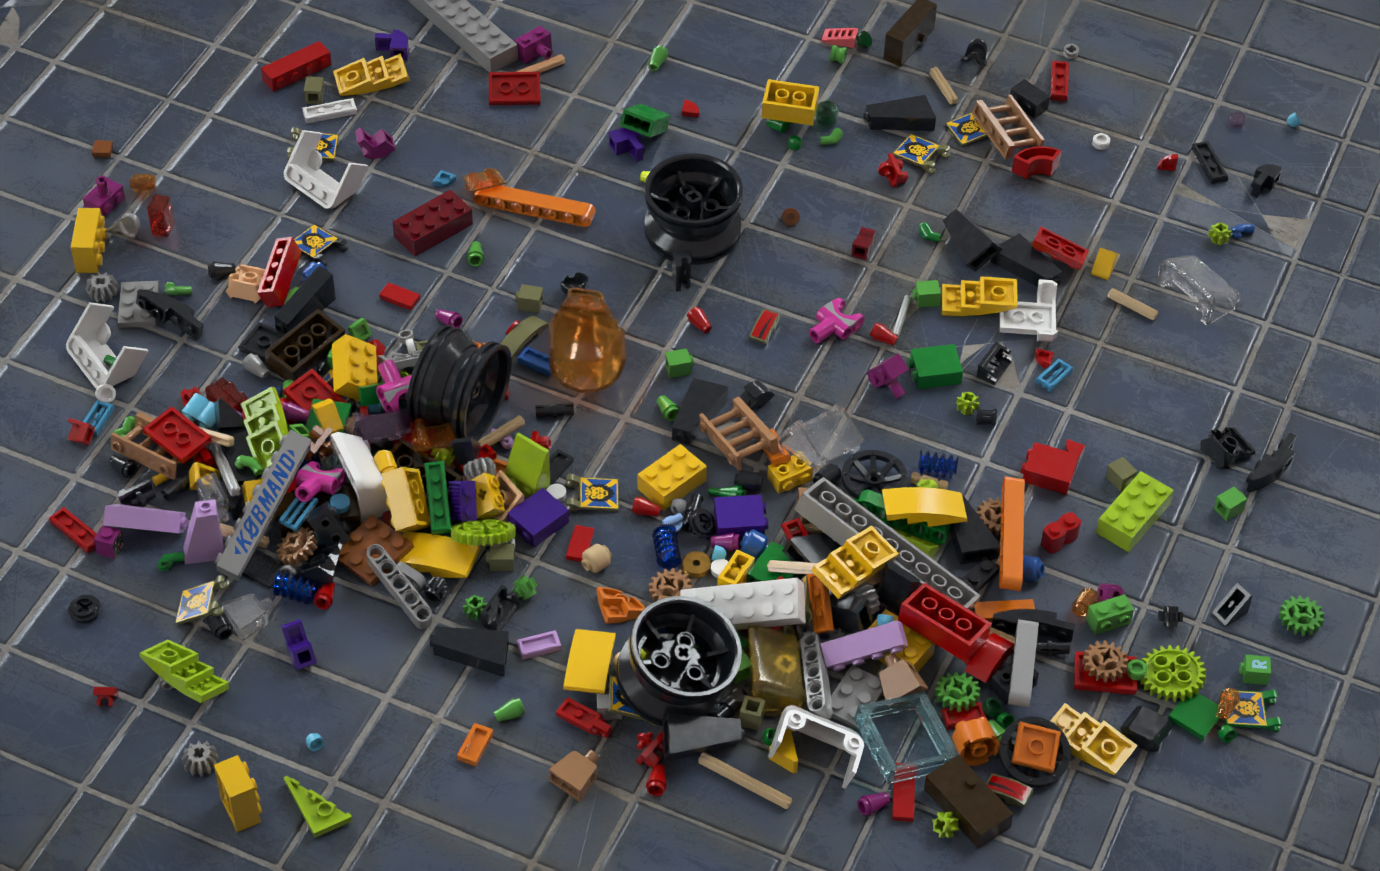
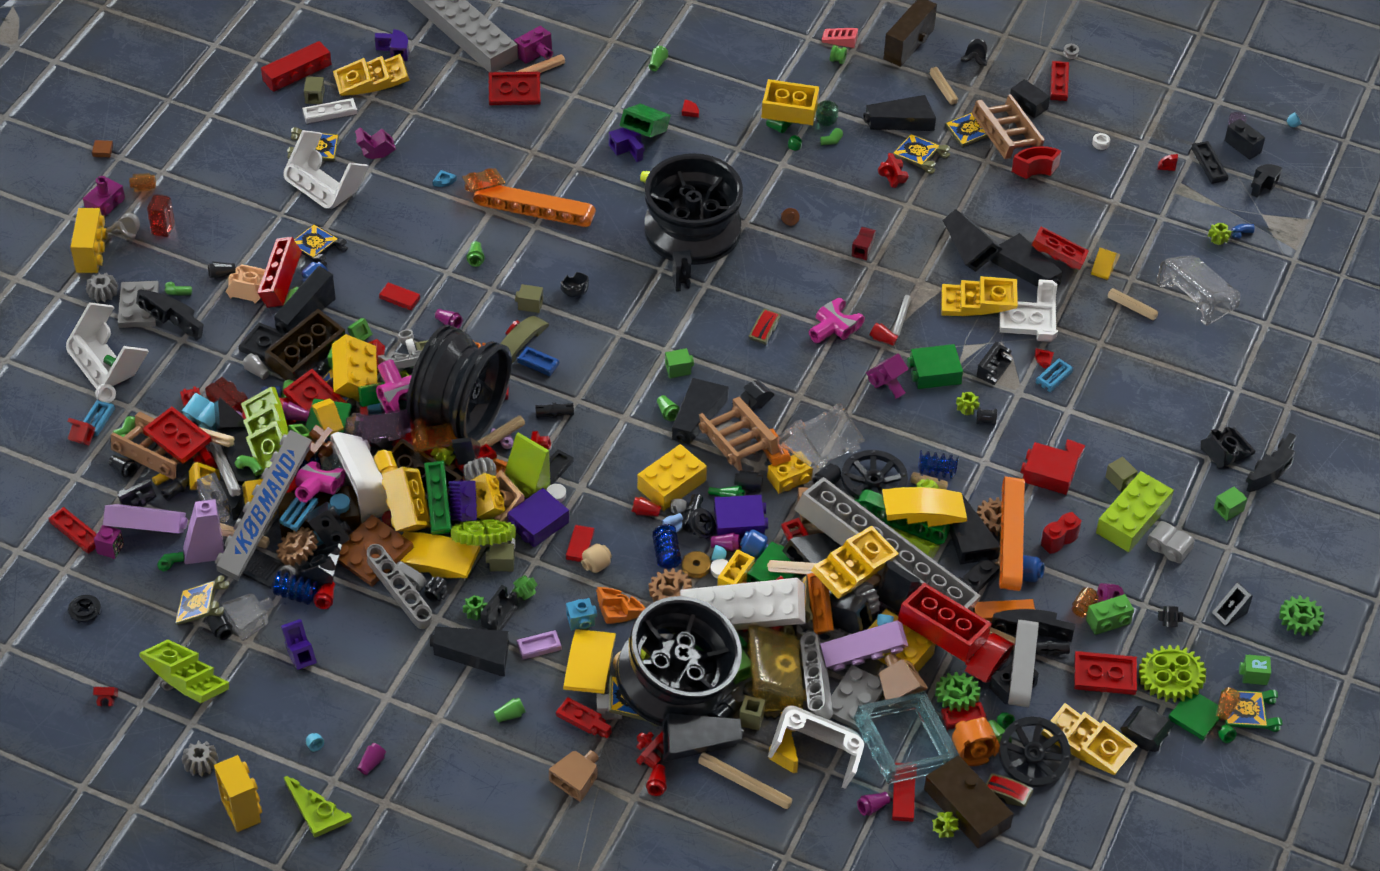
(372, 757): none -> magenta cone
(432, 222): dark red brick -> none
(475, 744): orange tile -> none
(581, 614): none -> dark azure brick
(586, 343): clear orange windscreen -> none
(594, 493): flag -> none
(698, 319): red cone -> none
(766, 732): green hinge -> none
(864, 39): dark green tile -> none
(927, 233): green arm -> none
(927, 293): bright green brick -> none
(992, 707): dark green tile -> none
(1036, 747): orange tile -> none
(1105, 661): medium nougat gear -> none
(1136, 669): bright green tile -> none
(1170, 542): none -> light grey brick
(1244, 139): none -> black brick

